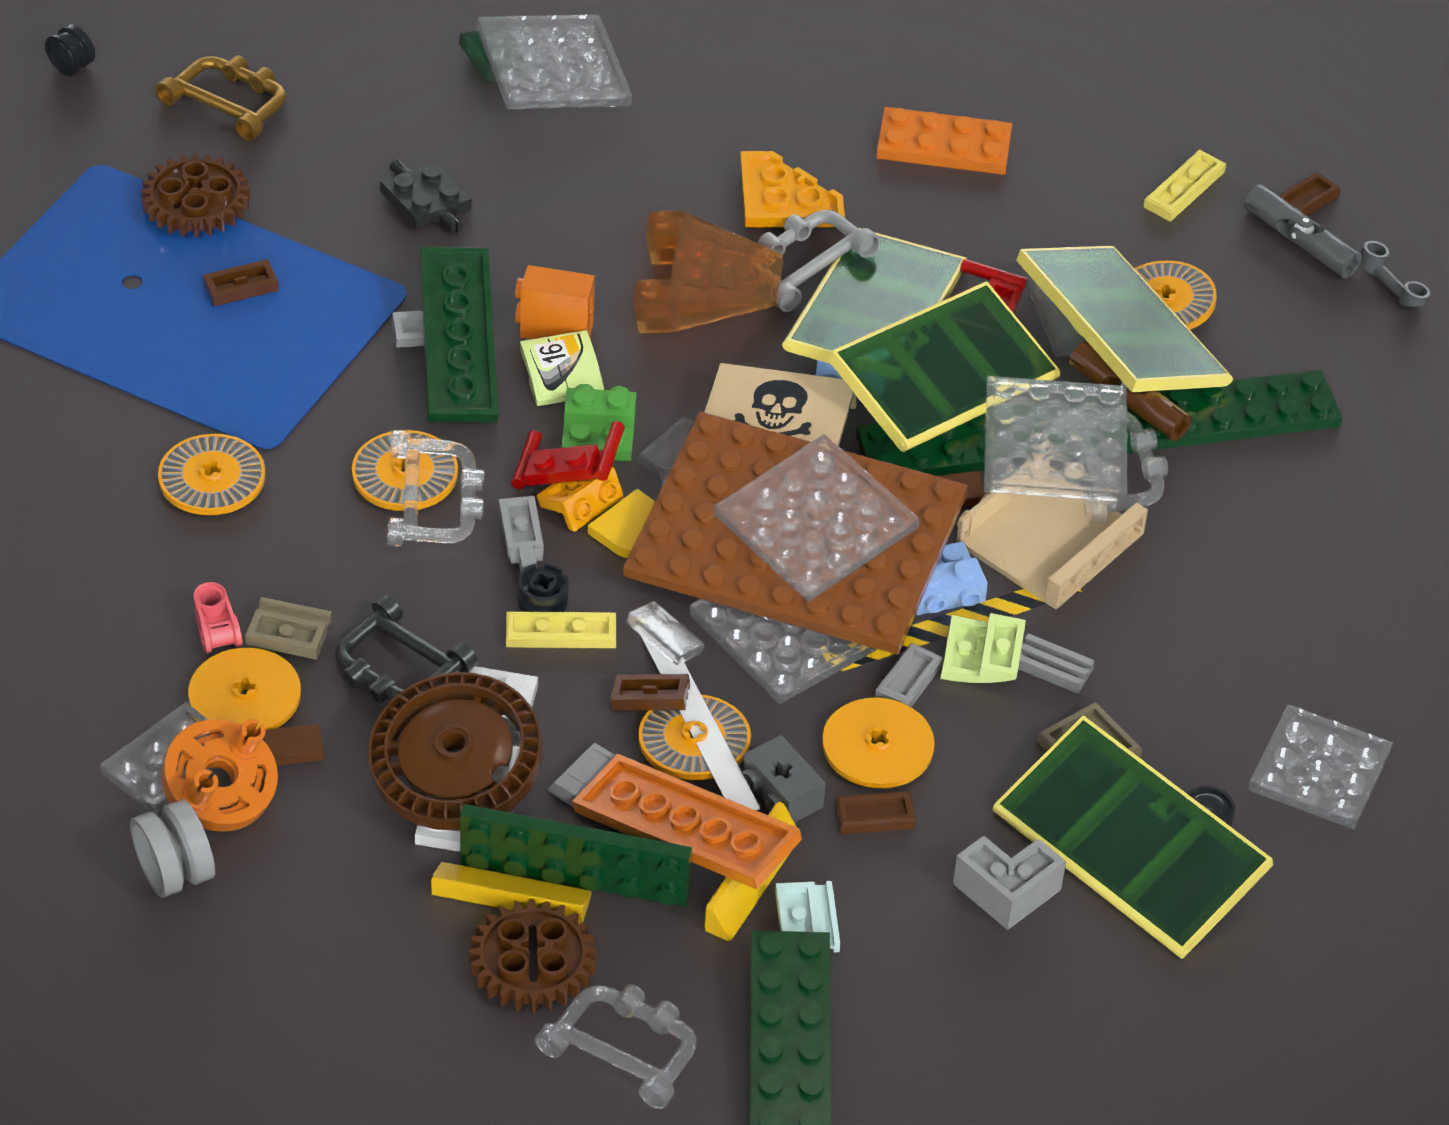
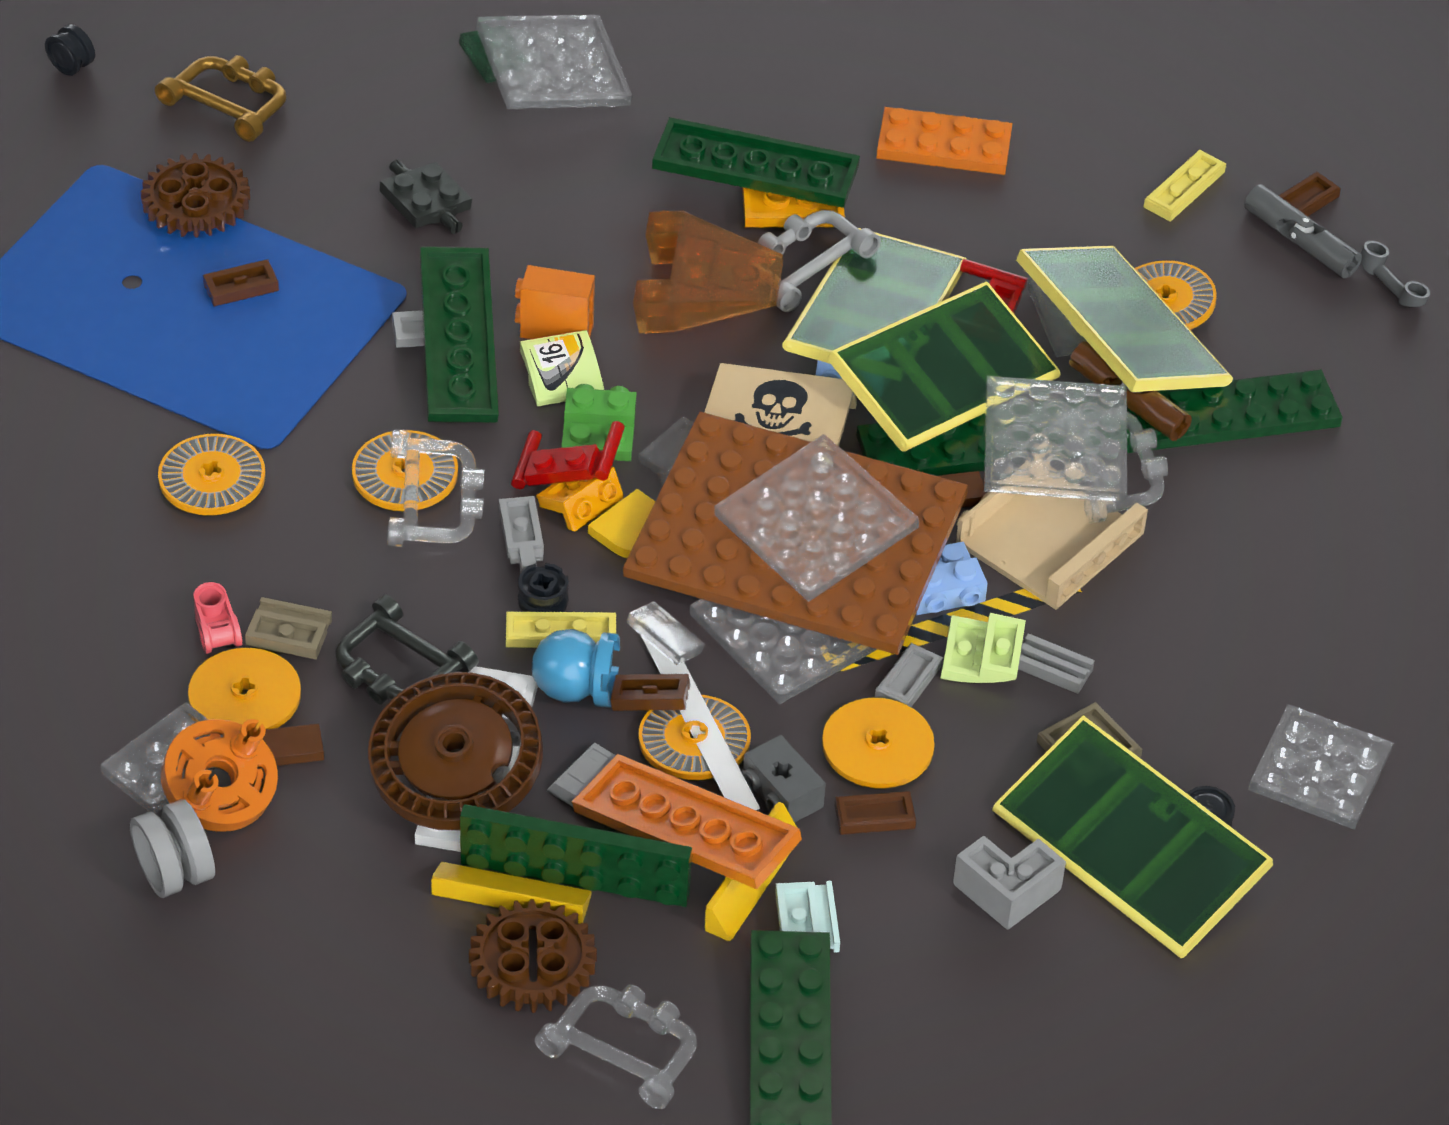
(573, 666): none -> dark azure tile
(756, 162): none -> dark green plate

